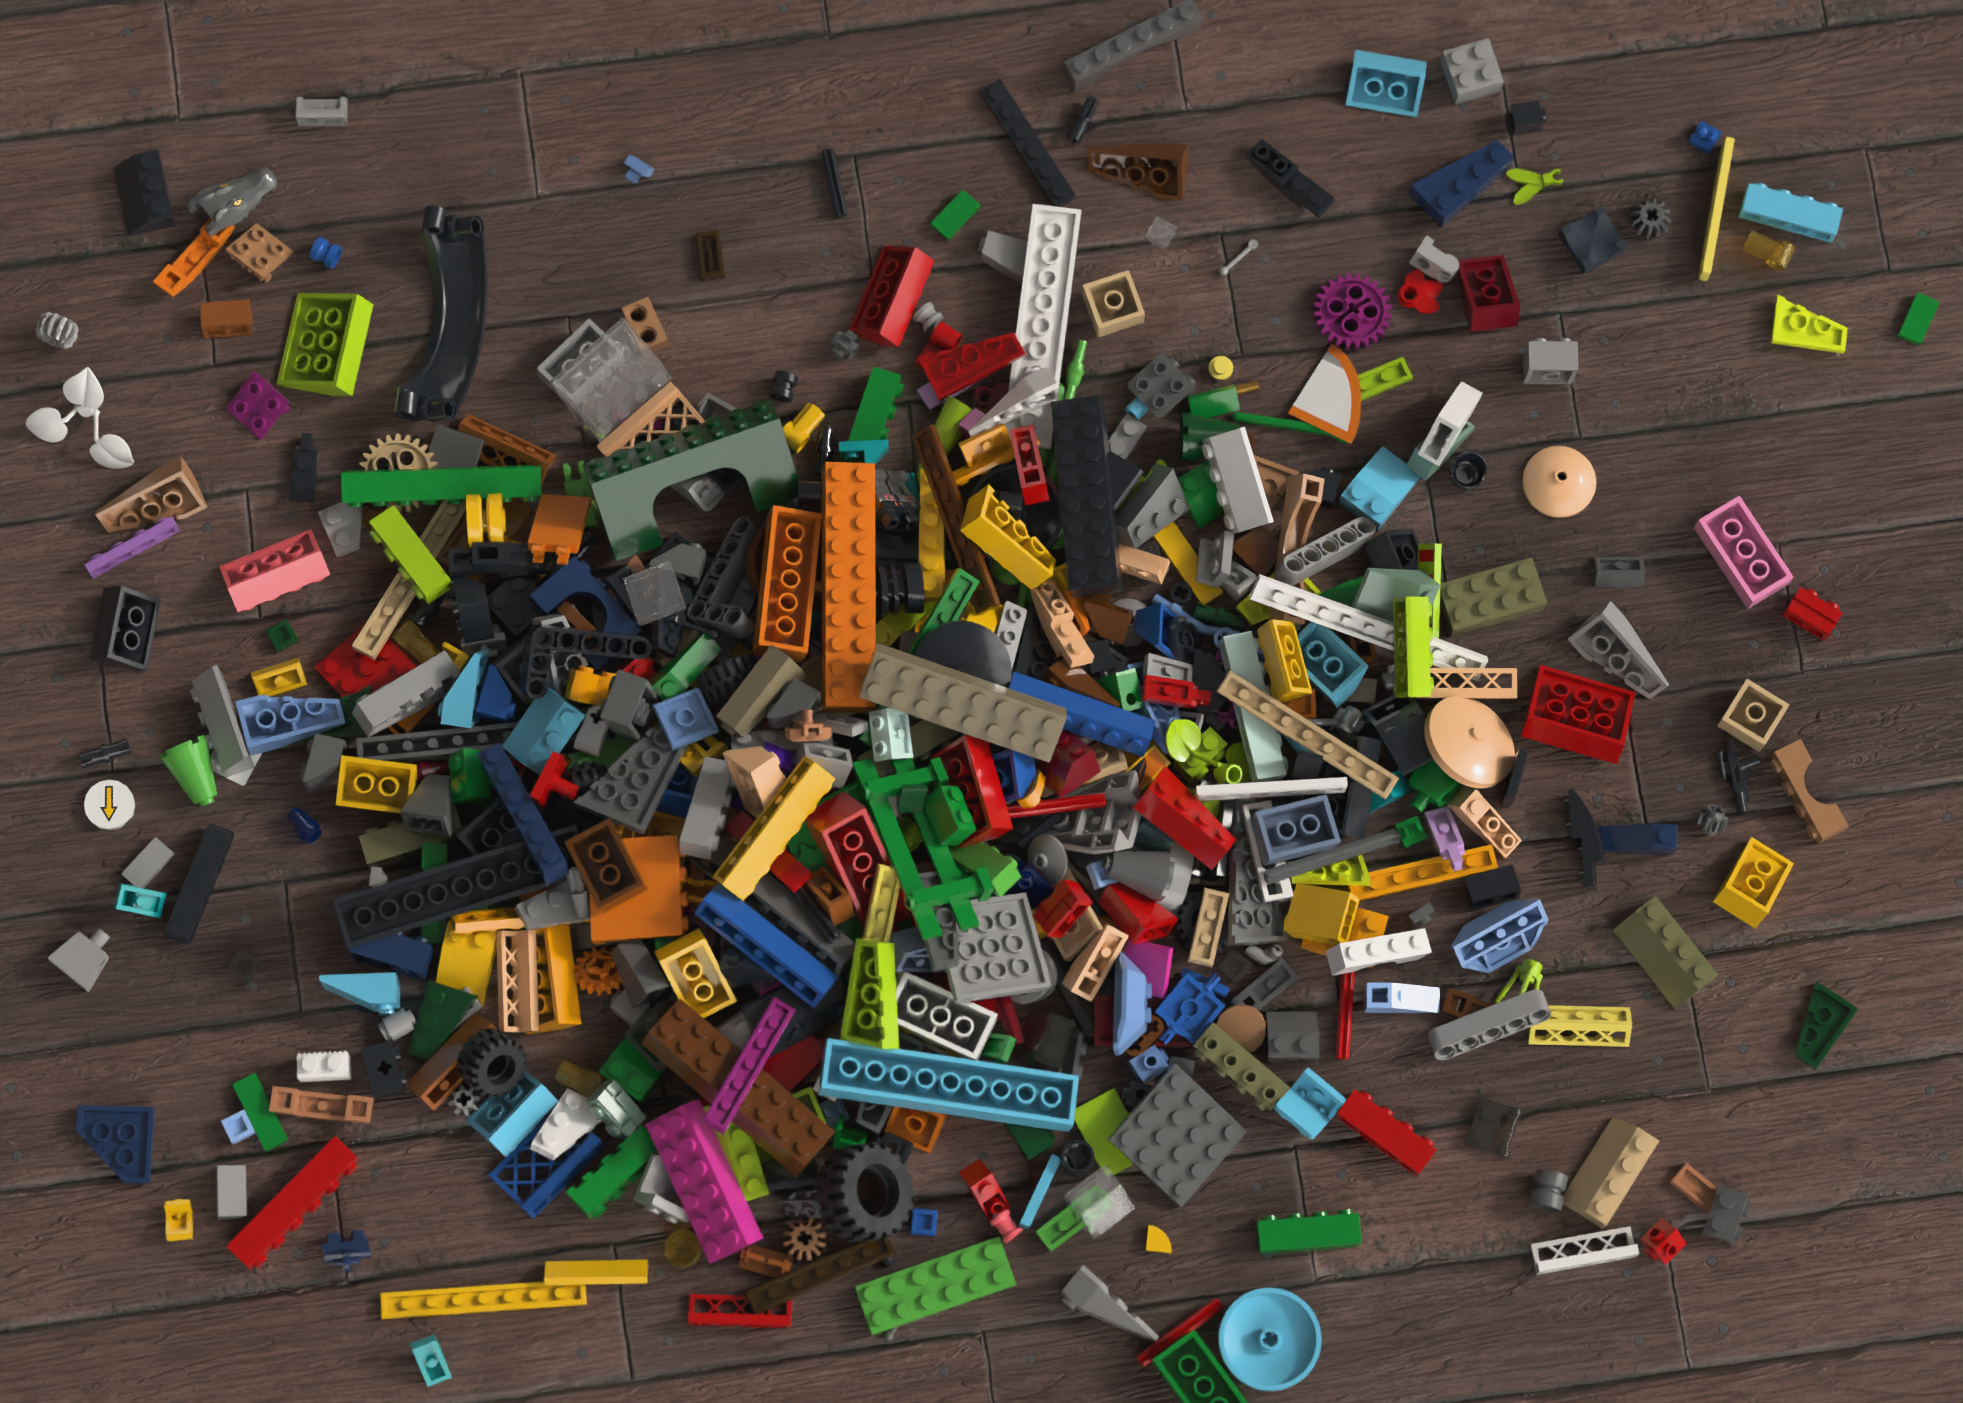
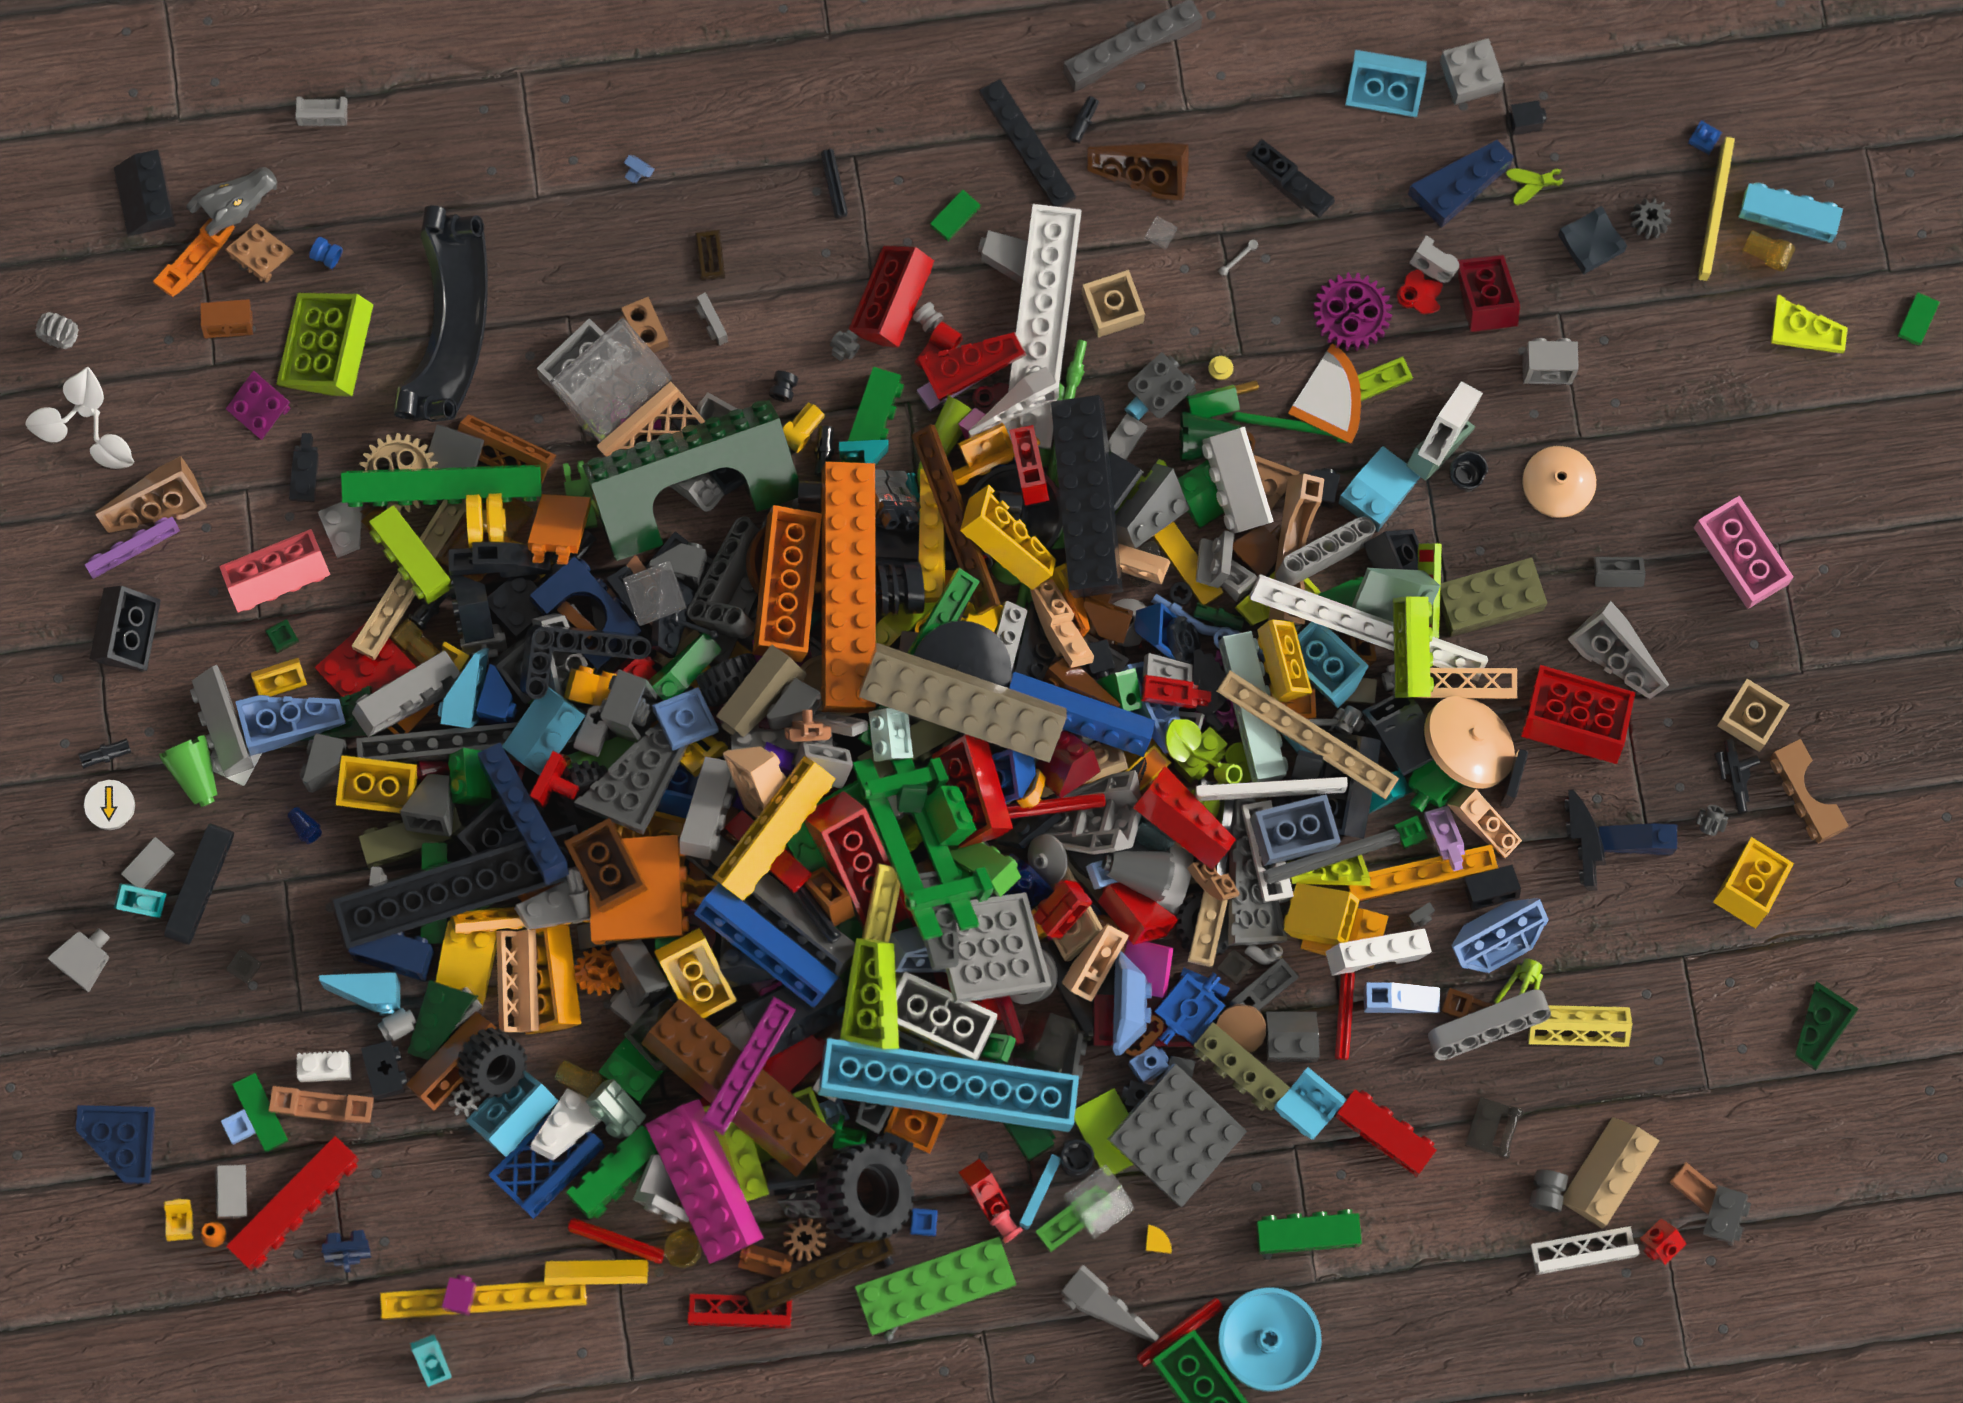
(217, 1238): none -> orange cone
(459, 1295): none -> magenta brick
(616, 1240): none -> red axle
(715, 329): none -> light grey plate
(1216, 885): none -> medium nougat slope
(1665, 952): olive slope -> none
(1813, 613): red brick -> none

